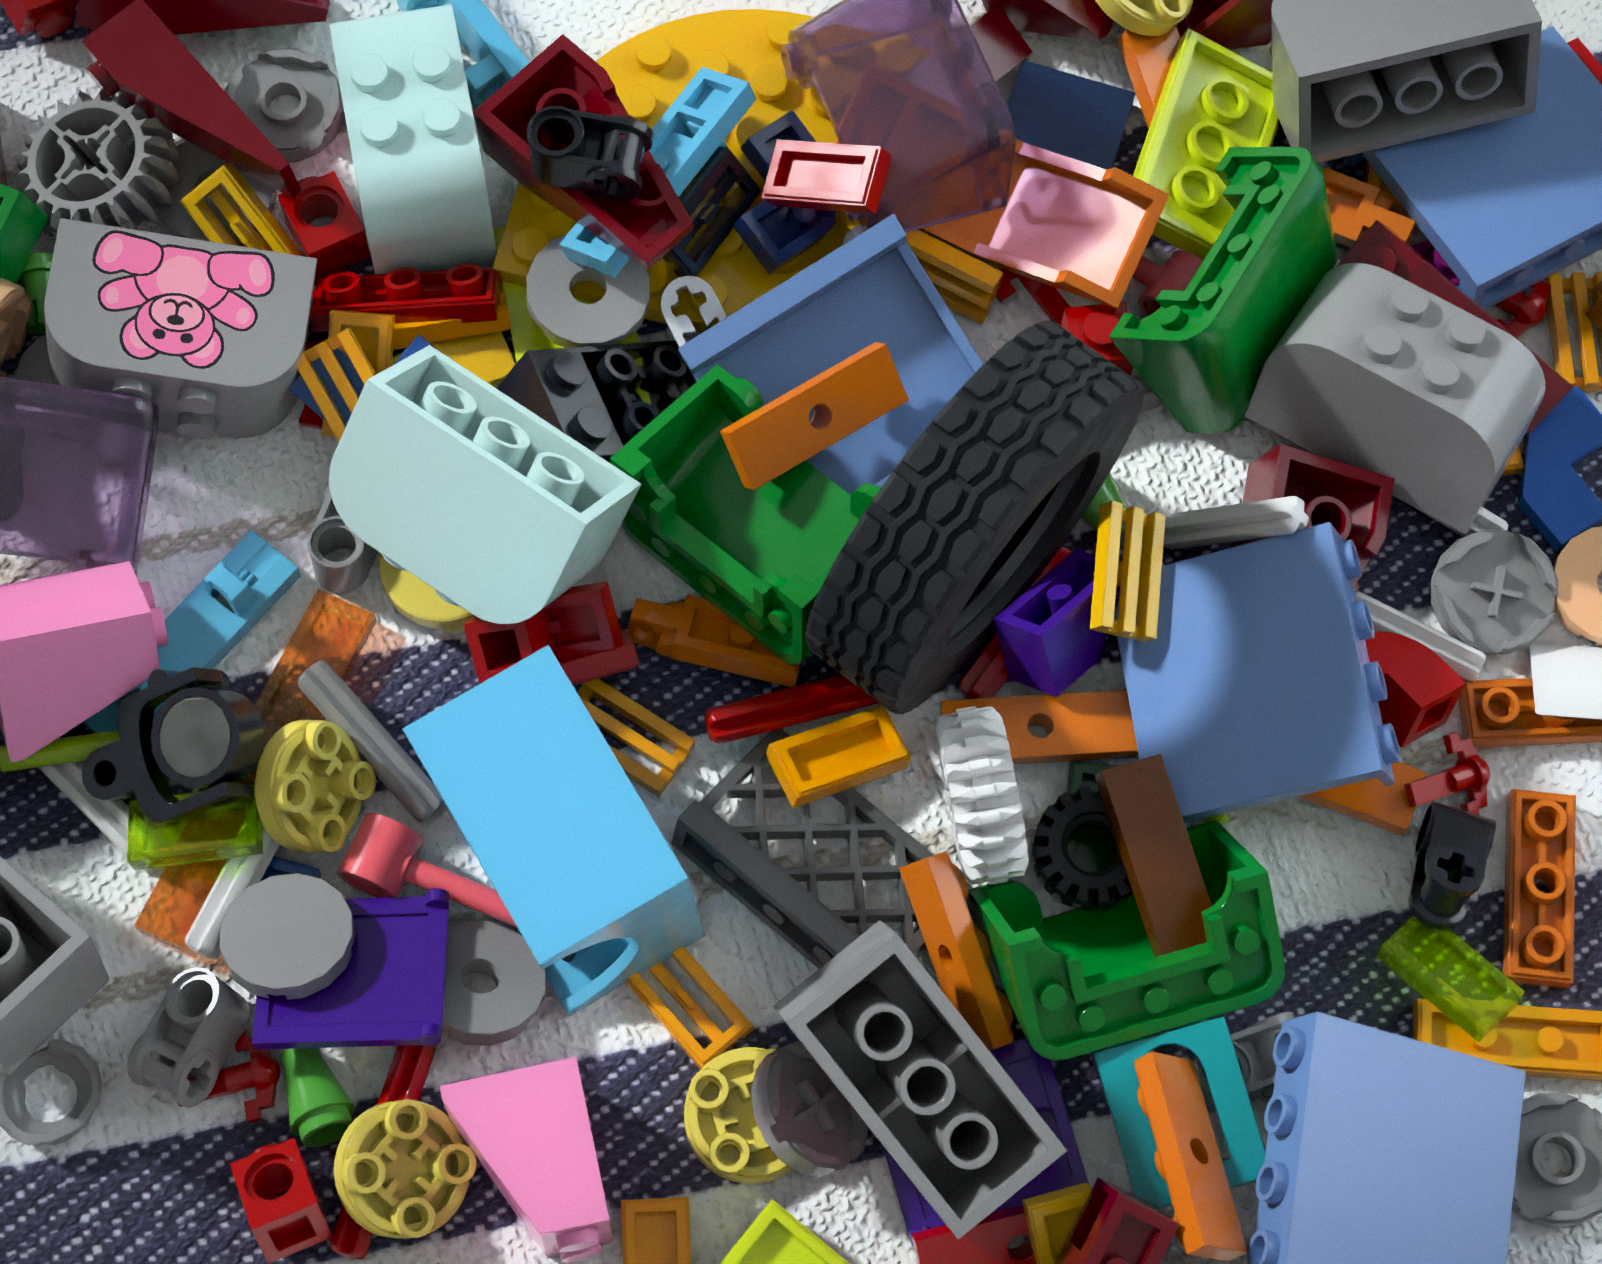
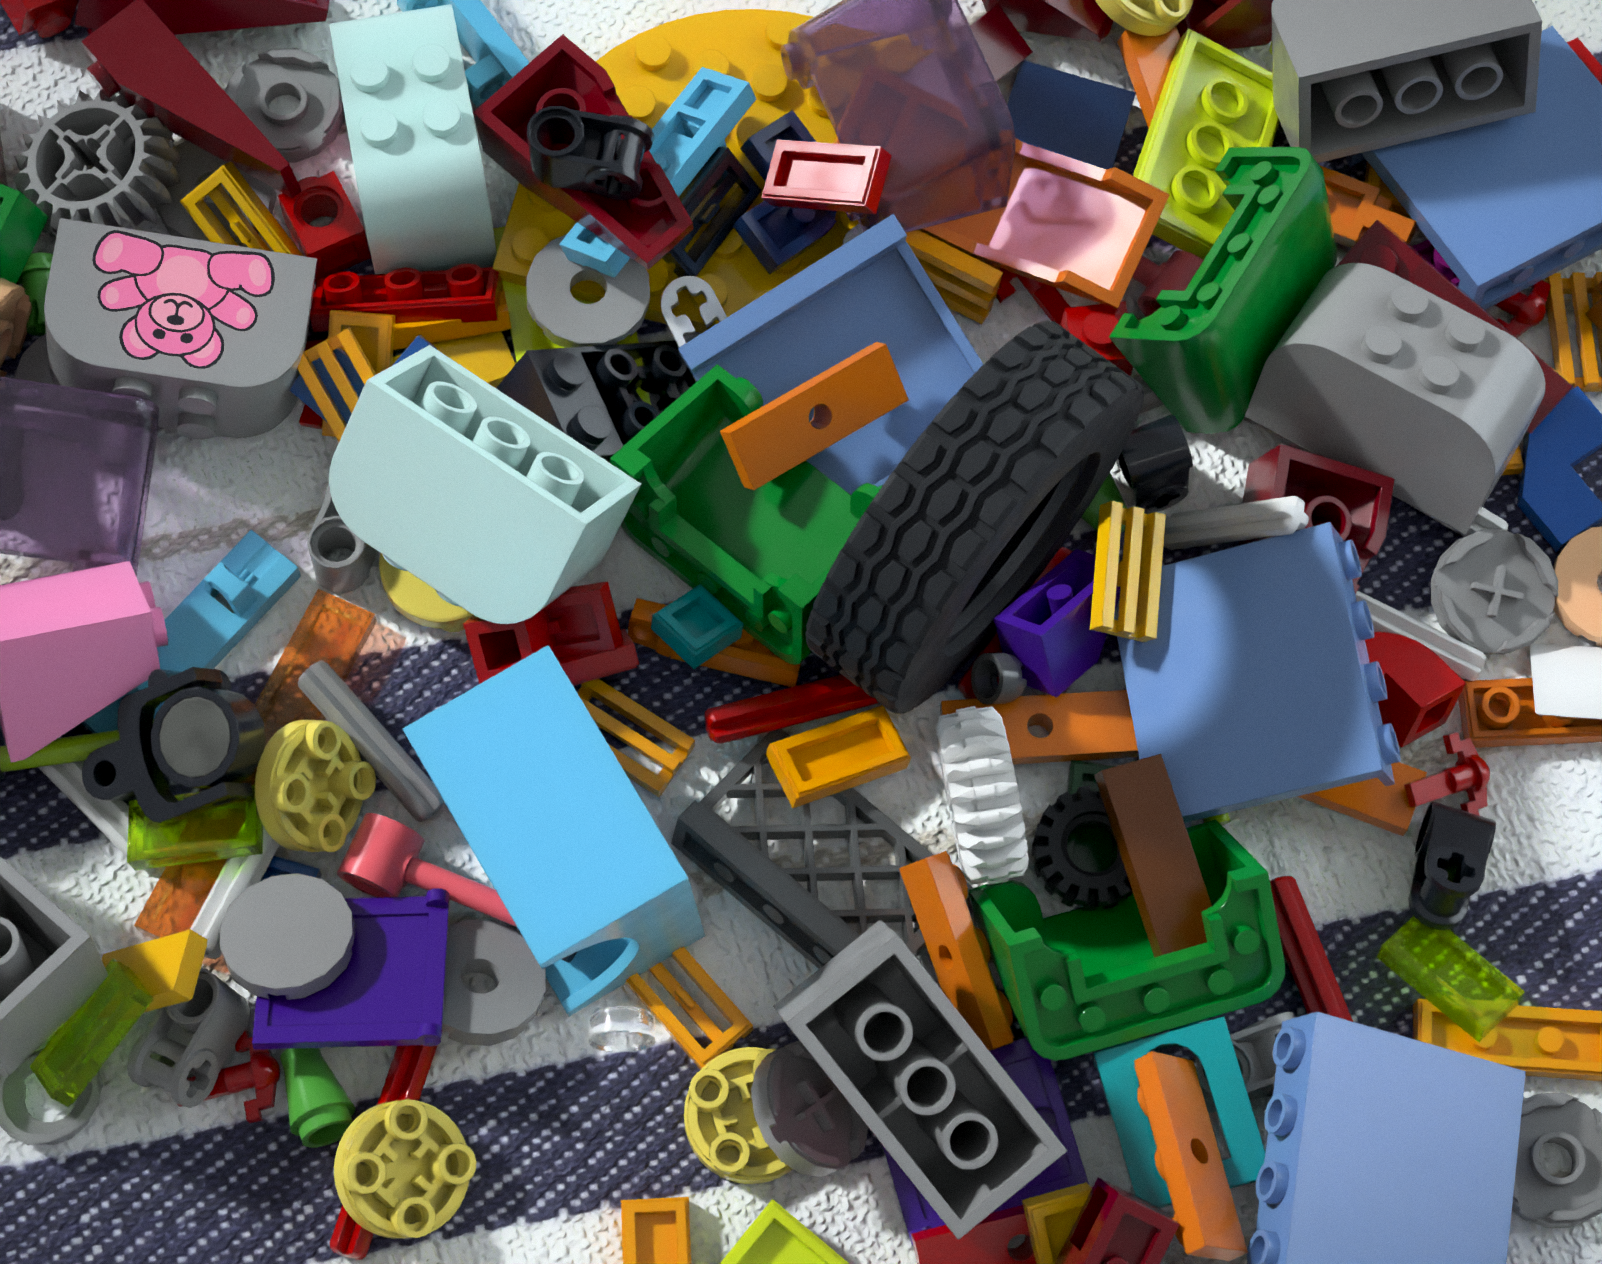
(91, 1034): none -> clear neon green tile
(165, 966): none -> yellow tile
(287, 1222): red brick -> none
(538, 1151): bright pink slope -> none
(622, 1029): none -> clear tile
(697, 626): none -> teal tile
(985, 673): none -> dark grey hinge
(1157, 464): none -> black piece
(1305, 951): none -> red axle
(1539, 924): orange tile -> none

